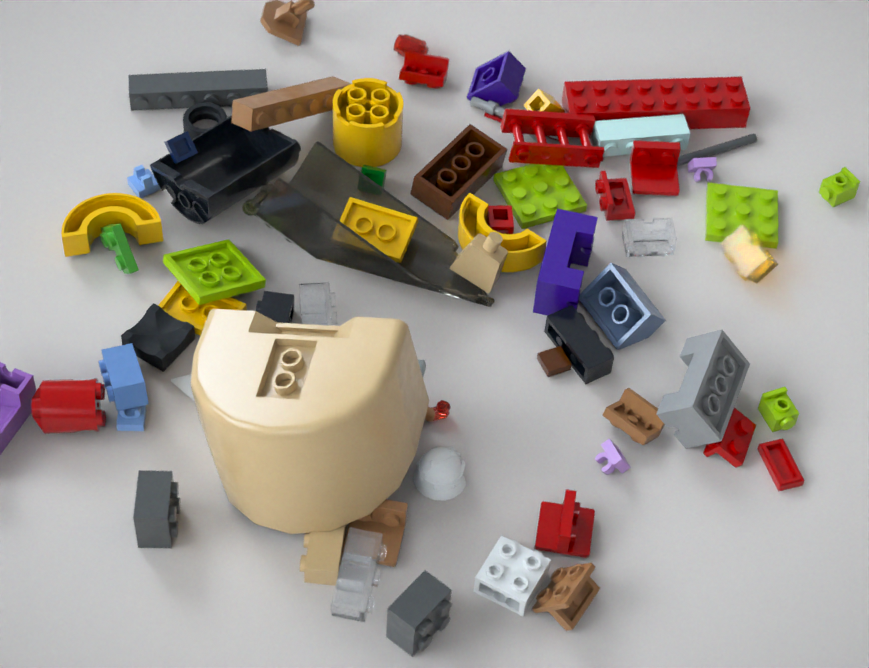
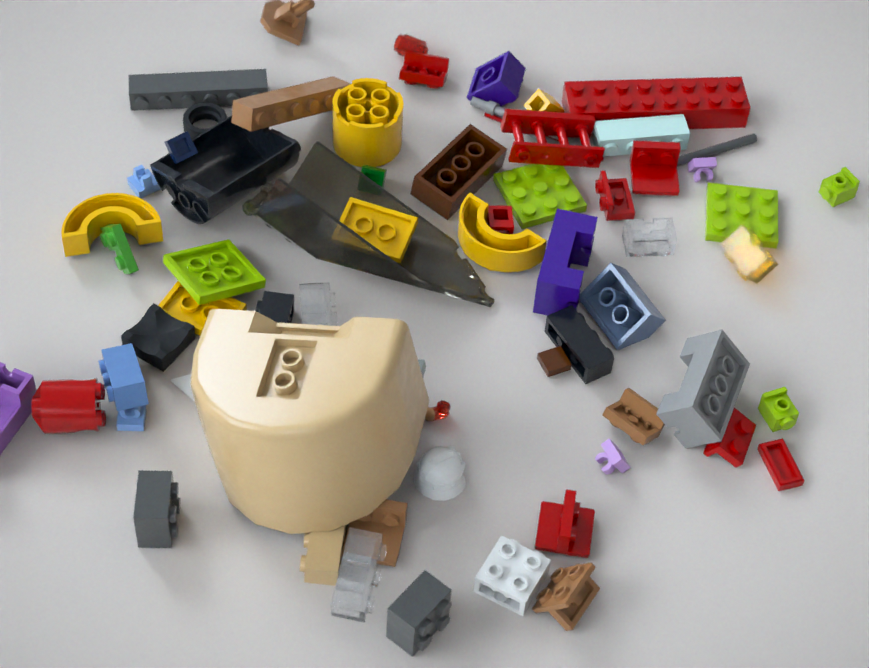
(481, 261): tan torso -> none

